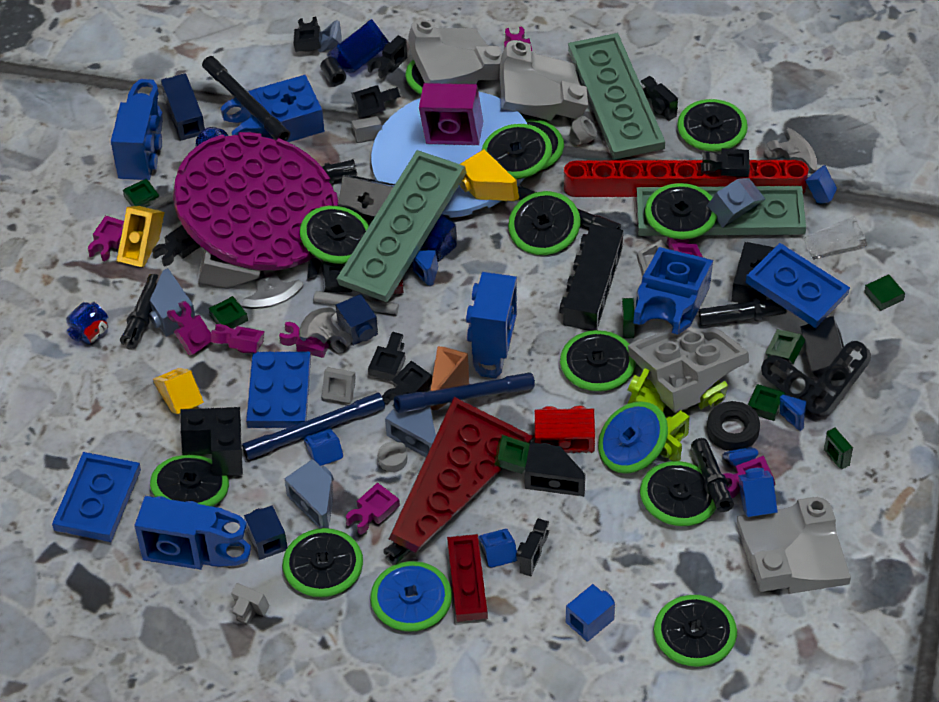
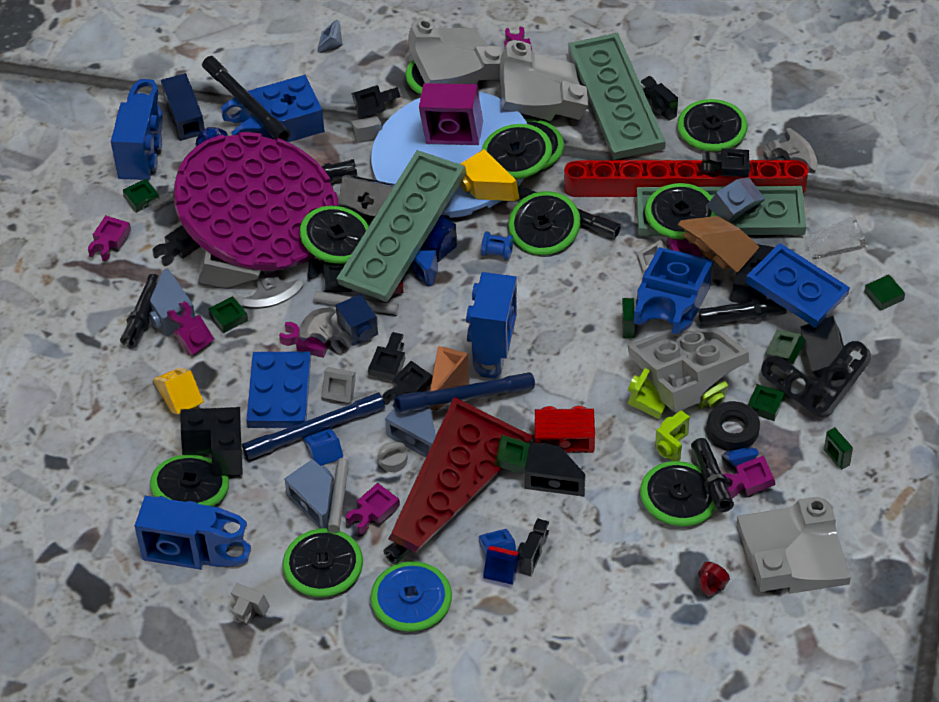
(86, 322): clear blue head -> none
(96, 497): blue plate -> none
(139, 235): yellow slope -> none
(240, 338): magenta plate -> none
(265, 532): dark blue brick -> none
(307, 36): black plate -> none
(333, 71): black hinge -> none
(338, 495): none -> light grey bar
(359, 47): clear blue brick -> none
(392, 57): black plate -> none
(467, 578): dark red plate -> none
(497, 245): none -> blue bush
(501, 565): none -> clear blue plate
(583, 129): light grey tile -> none
(590, 612): blue brick -> none
(592, 277): black brick -> none
(597, 361): black wheel -> none
(633, 437): blue wheel -> none
(698, 648): black wheel -> none
(713, 576): none -> dark red tile
(719, 241): none -> medium nougat slope
(757, 492): blue brick -> none
(793, 410): blue slope -> none
(821, 185): blue slope -> none

